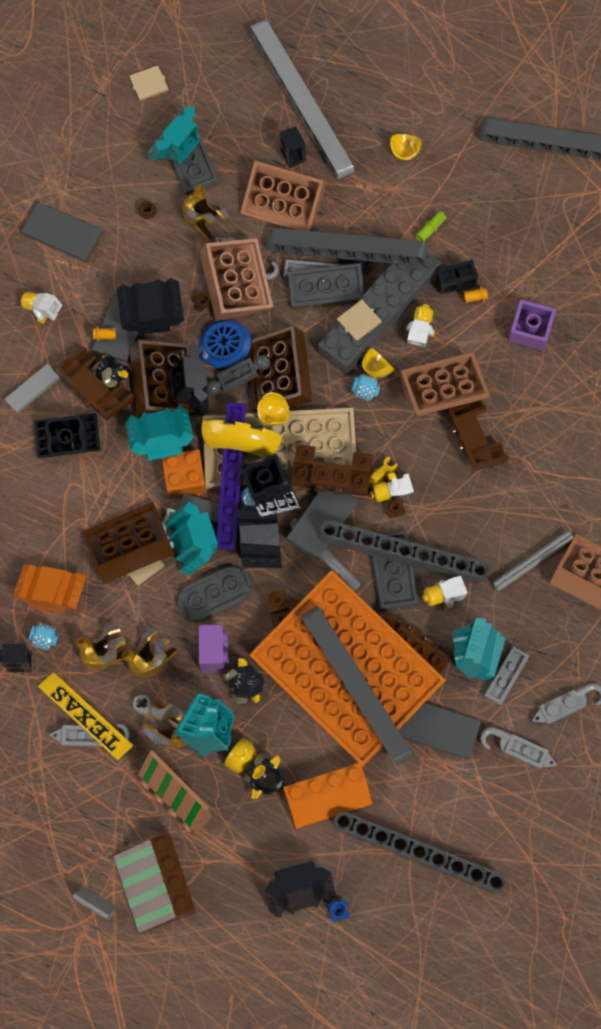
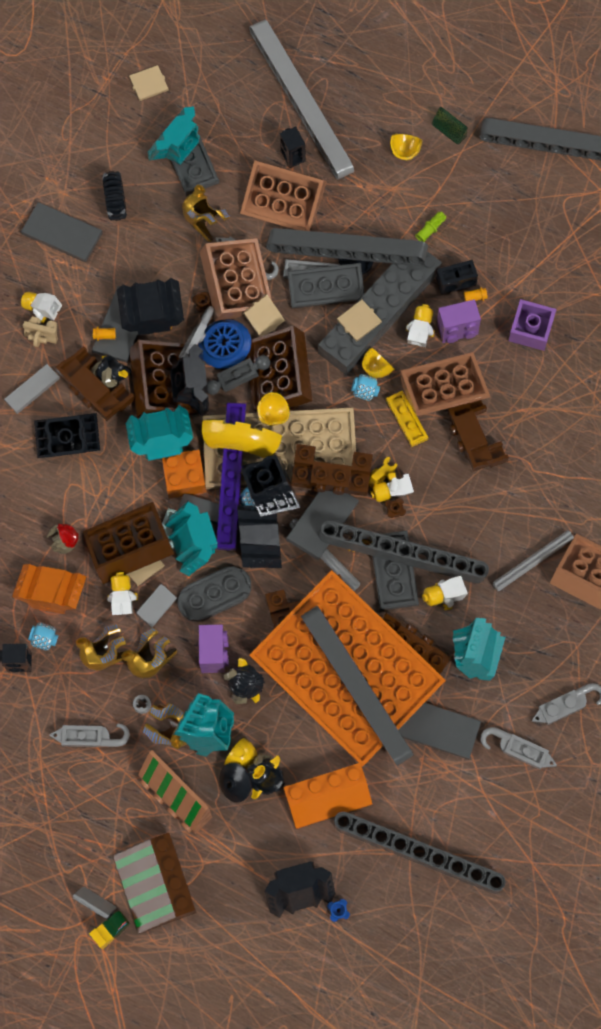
(40, 333): none -> tan hips
(64, 538): none -> piece
(85, 716): yellow sticker -> none
(109, 929): none -> leg
(114, 195): none -> black gear
(121, 598): none -> white piece
(147, 205): reddish brown plate -> none
(156, 605): none -> light grey slope
(198, 332): none -> light grey plate
(235, 782): none -> black dish
(264, 316): none -> tan piece
(407, 419): none -> yellow tile
(450, 126): none -> clear green slope
(458, 321): none -> medium lavender brick
(506, 676): light grey tile -> none

